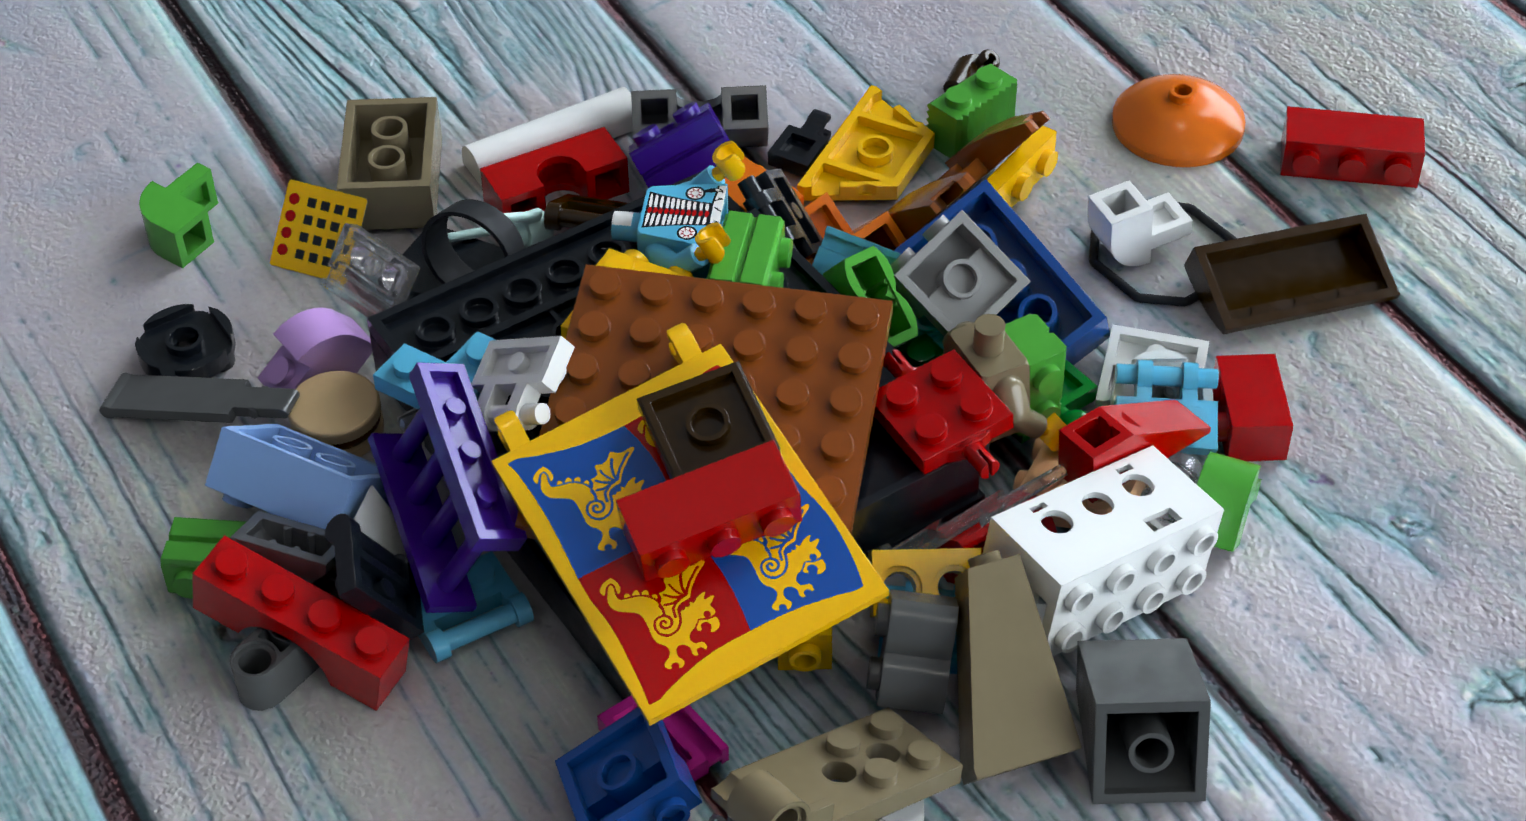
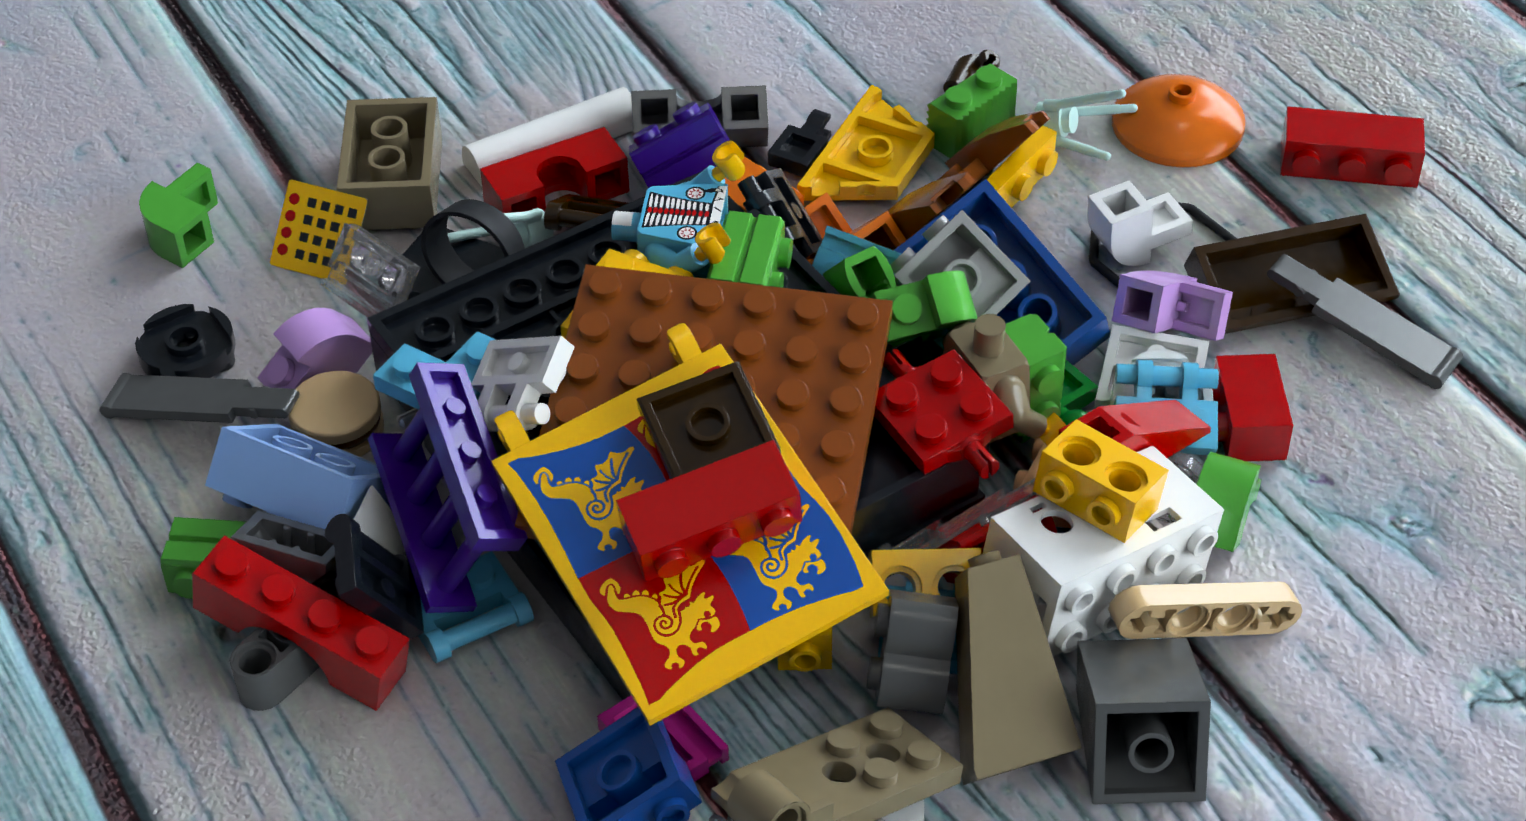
(929, 306): none -> bright green brick
(1065, 114): none -> light aqua plant
(1100, 480): none -> yellow brick
(1154, 609): none -> tan beam
(1171, 301): none -> lavender brick
(1369, 322): none -> piece

